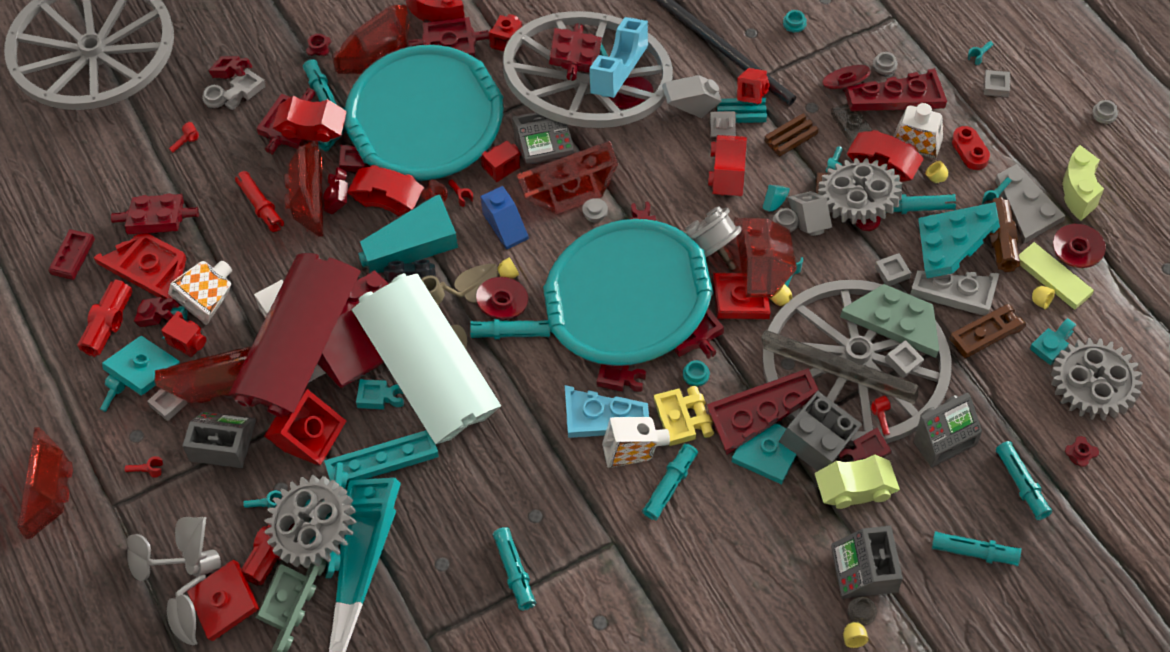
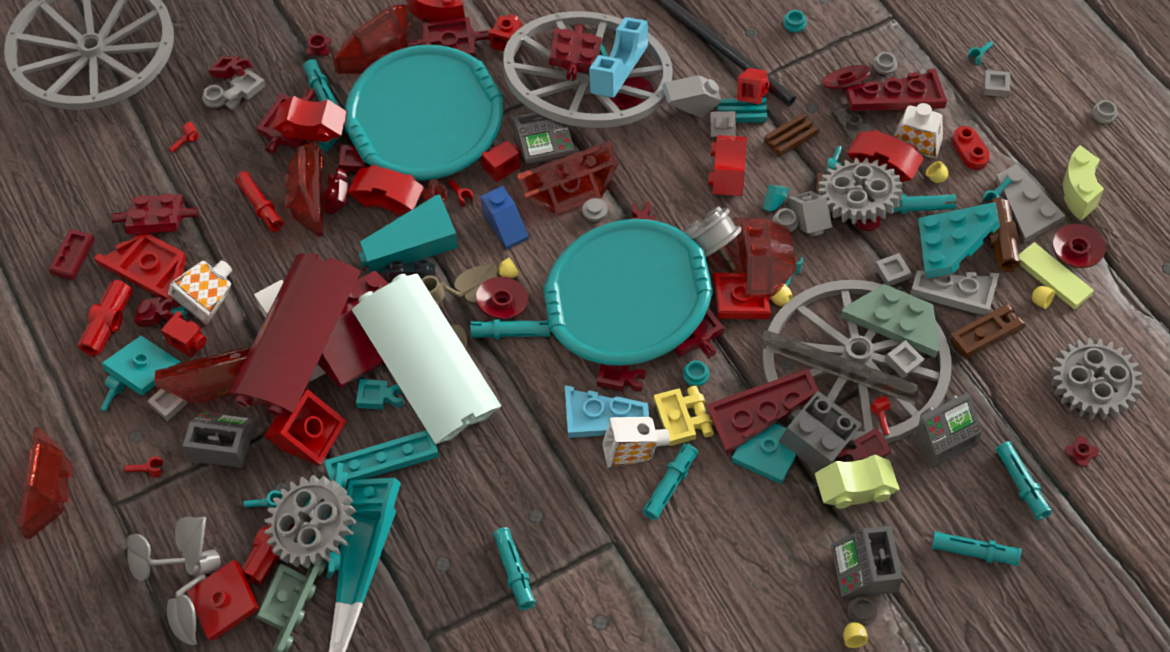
(1050, 343): teal plate -> none

